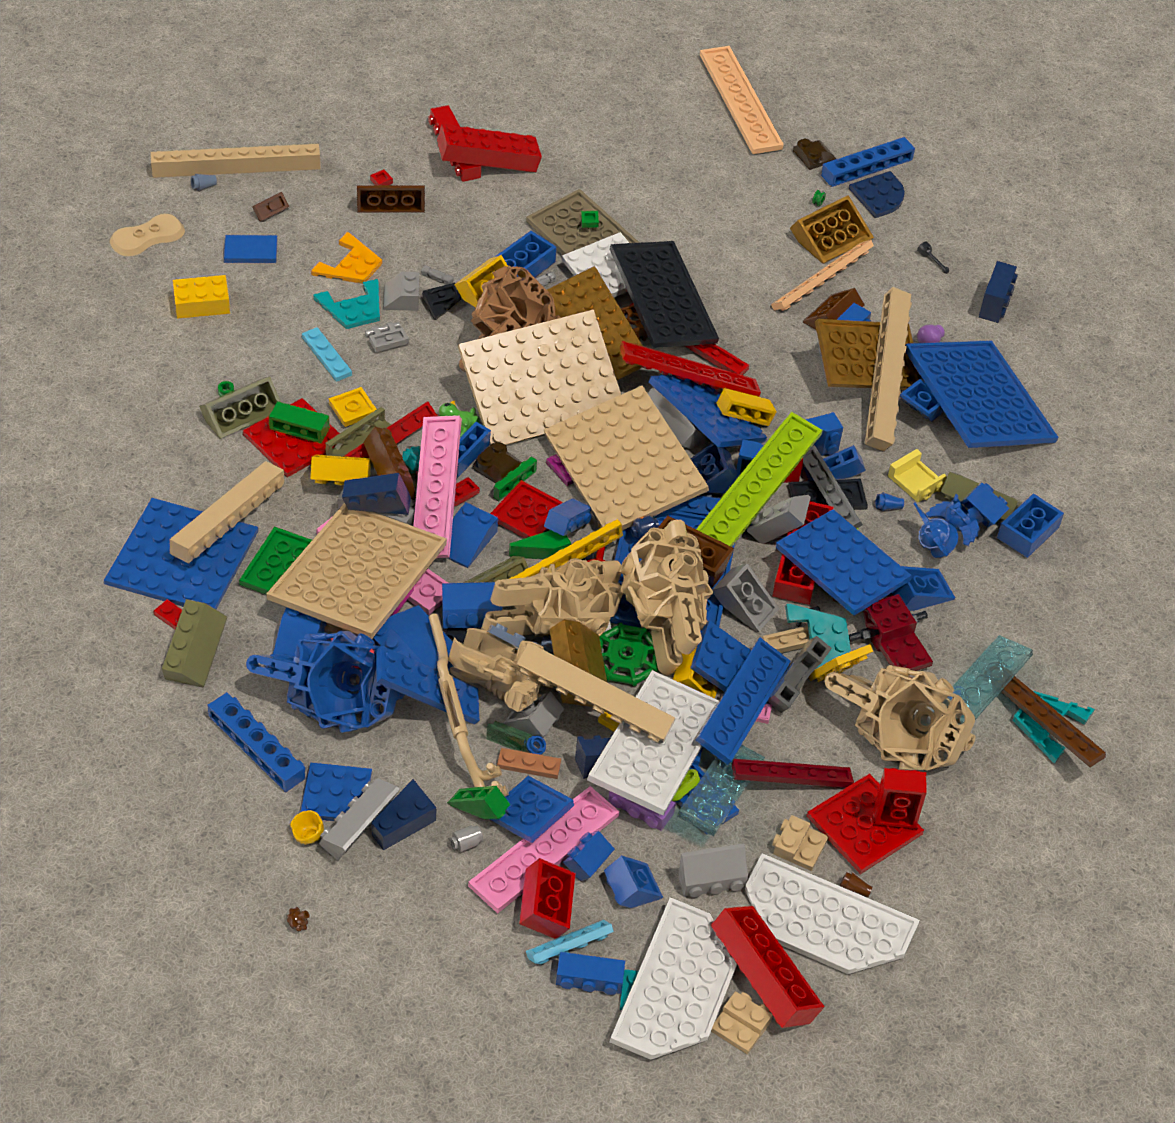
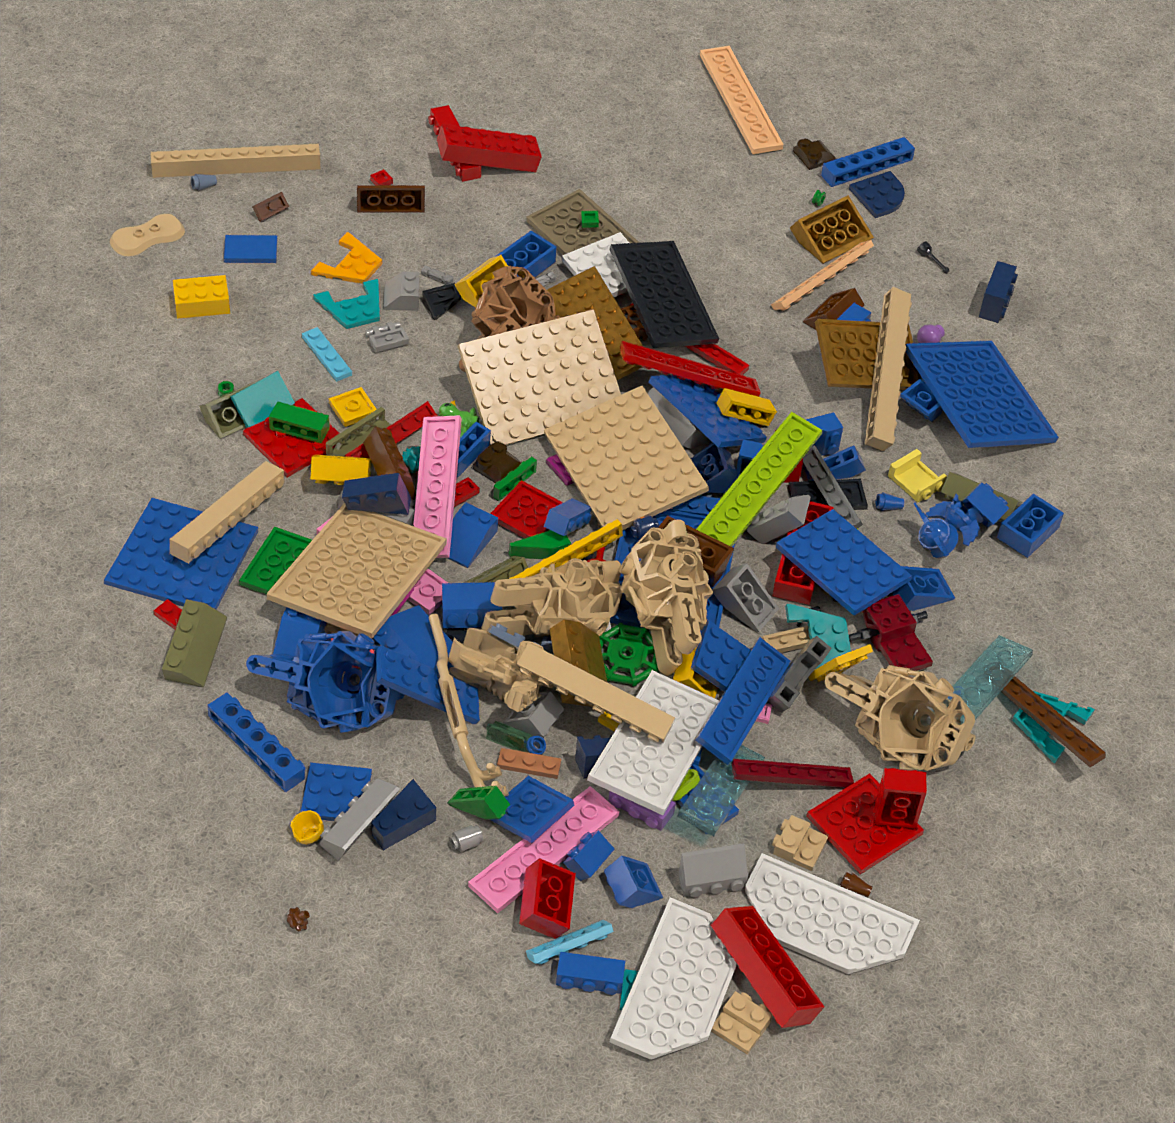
(259, 399): none -> teal tile

